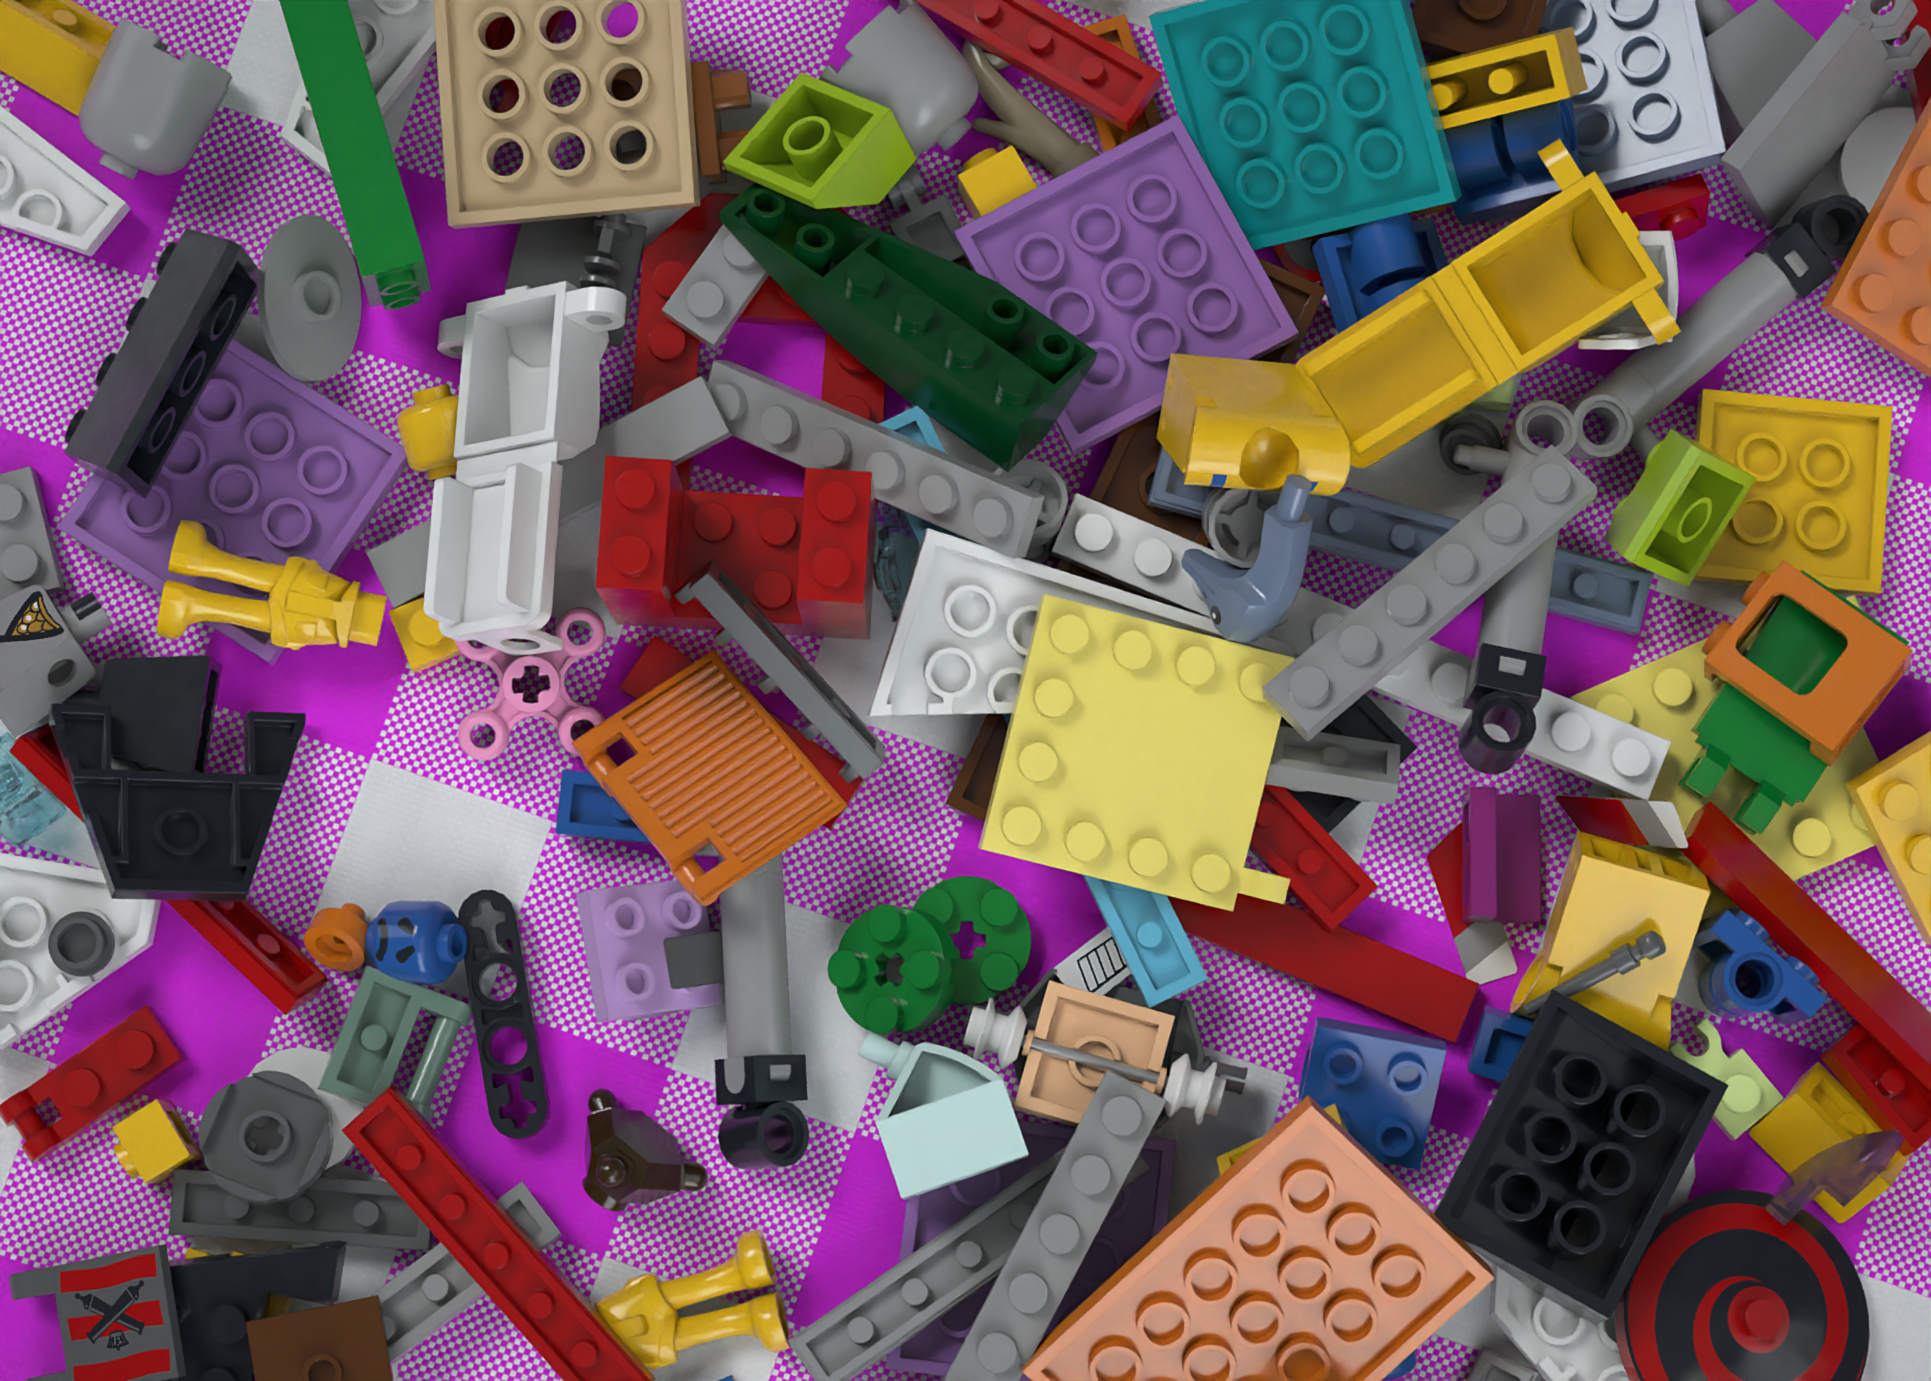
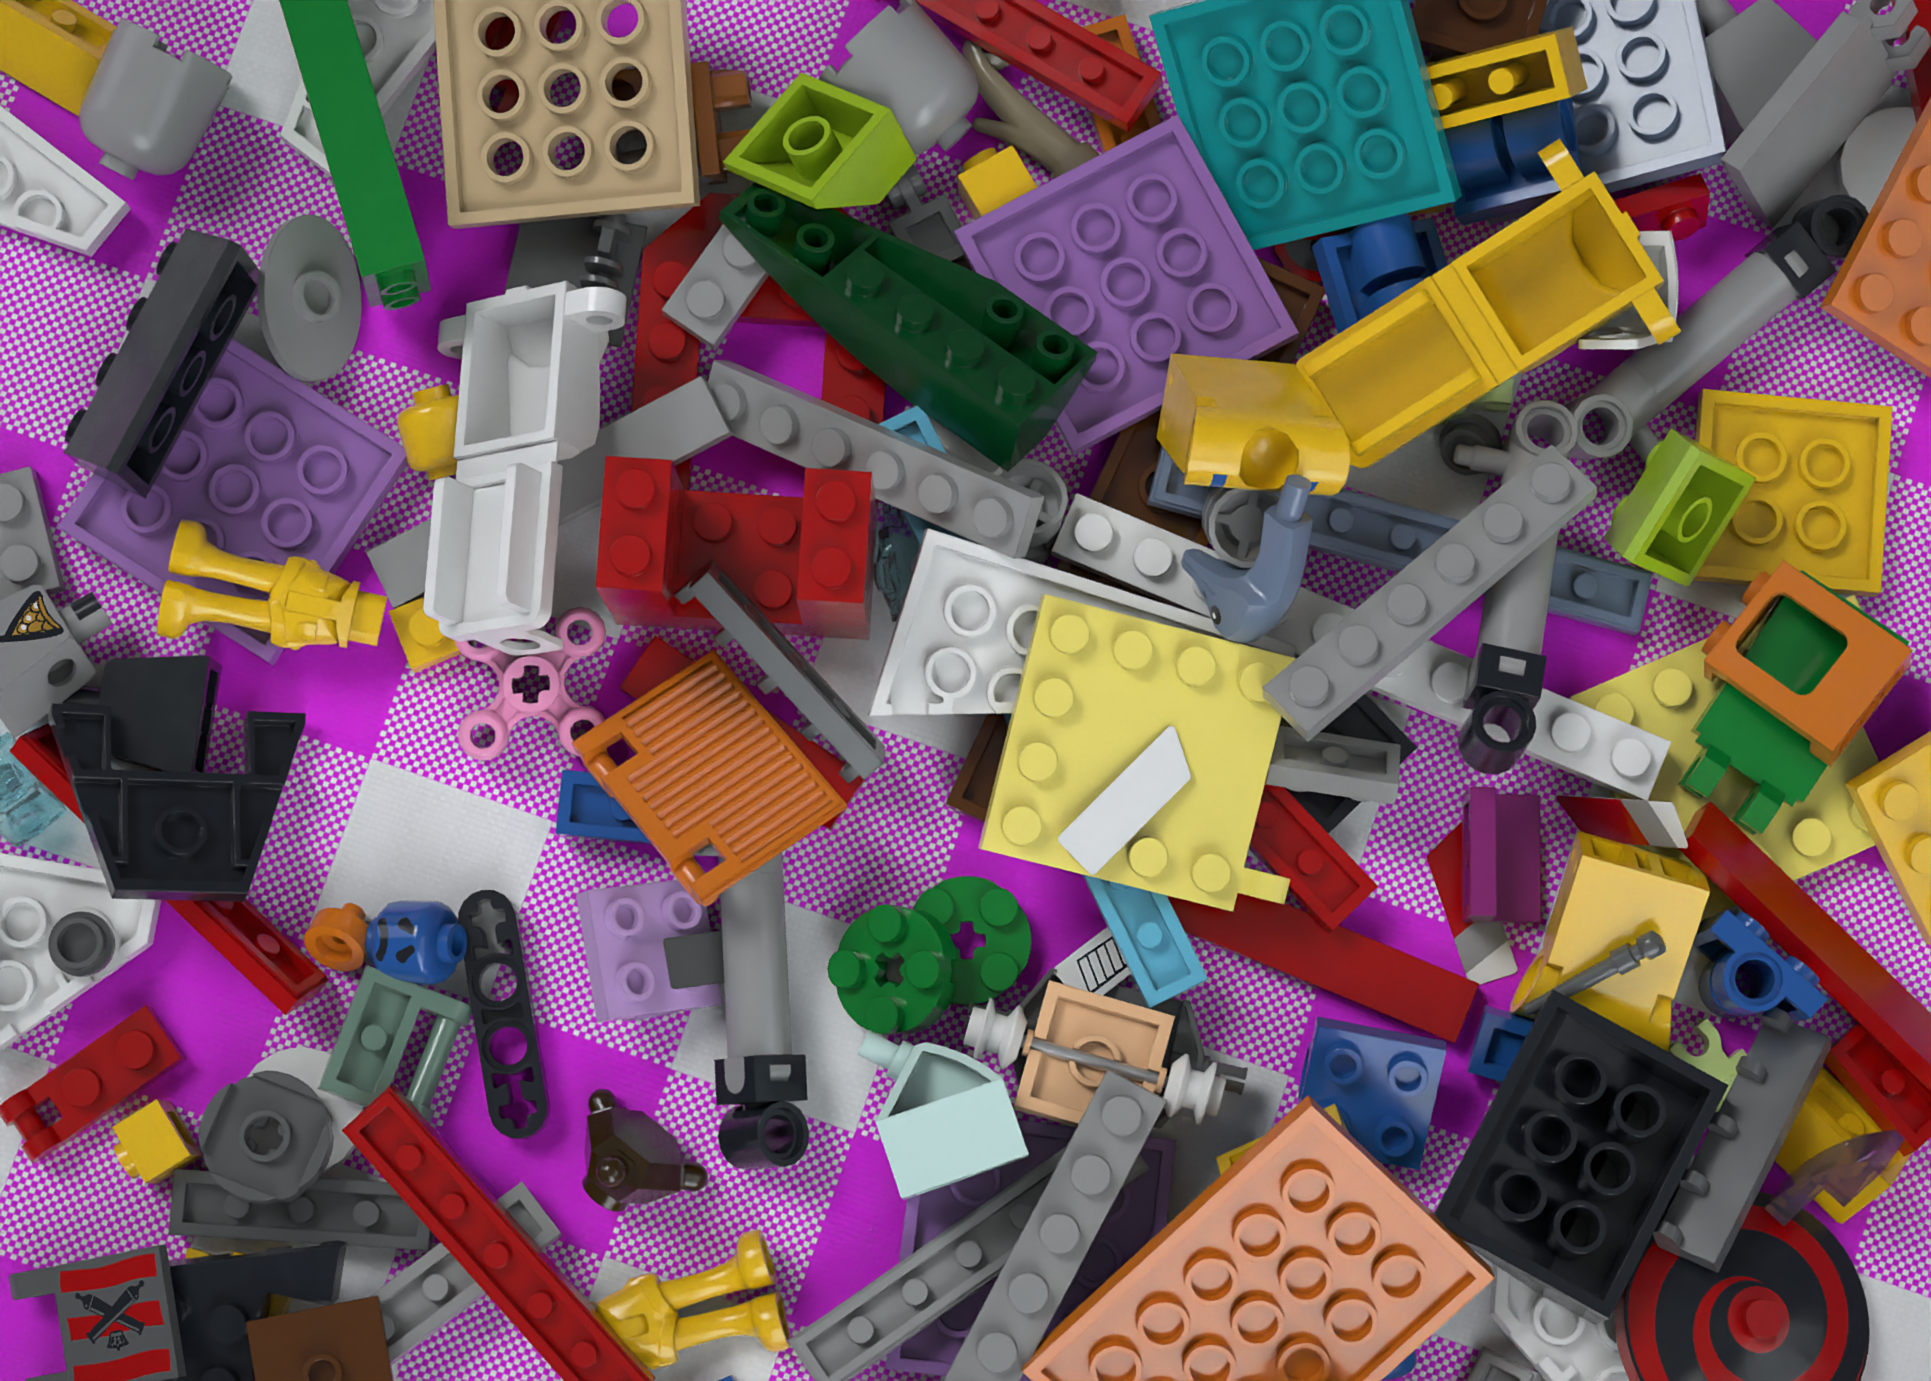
(1127, 803): none -> white sticker
(1742, 1141): none -> dark grey hinge

